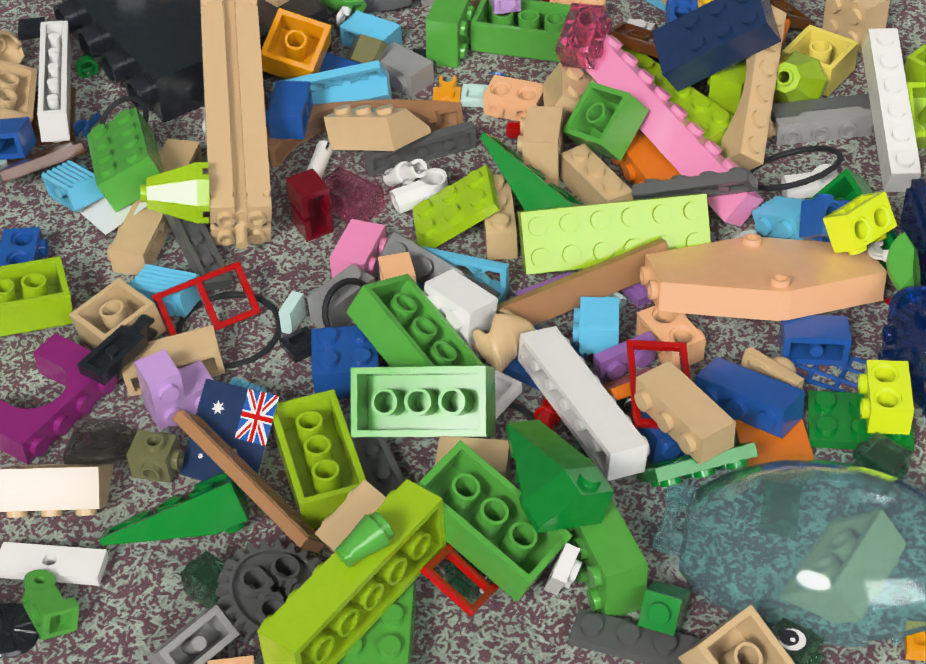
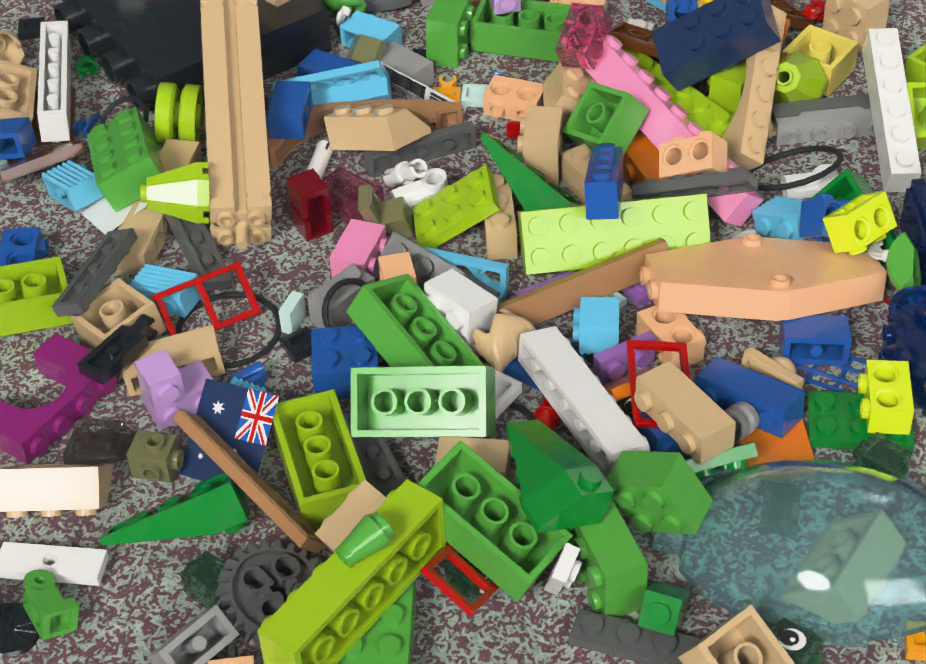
(95, 273): none -> dark grey plate
(178, 113): none -> lime wheel
(253, 374): none -> blue plate
(295, 45): light orange brick -> none
(392, 213): none -> olive slope
(416, 88): none -> sticker
(604, 182): none -> blue brick
(659, 492): none -> bright green brick
(692, 155): none -> light nougat brick
(745, 418): none -> light grey wheel
(814, 10): none -> red axle

